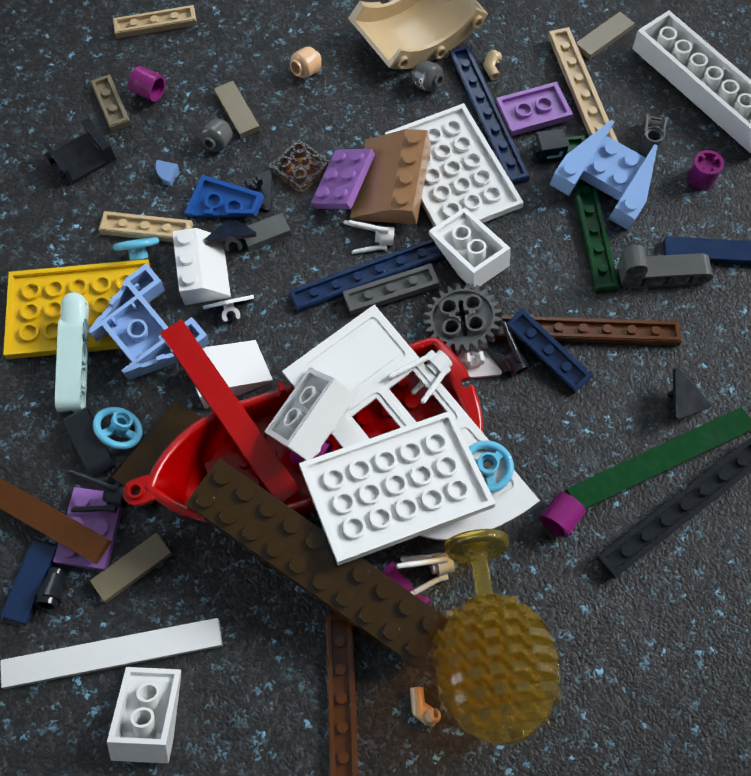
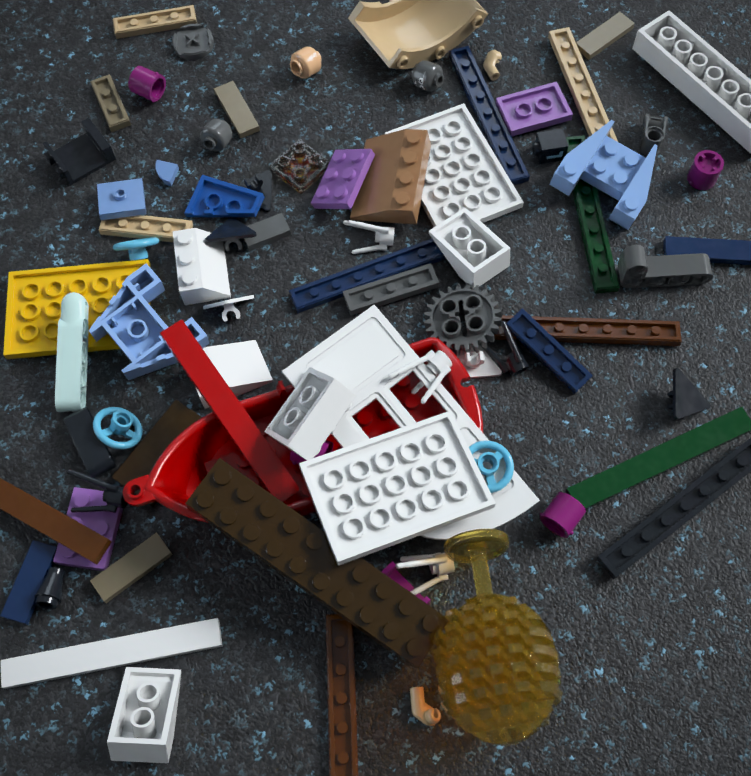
(121, 199): none -> medium blue plate
(193, 42): none -> dark grey tile

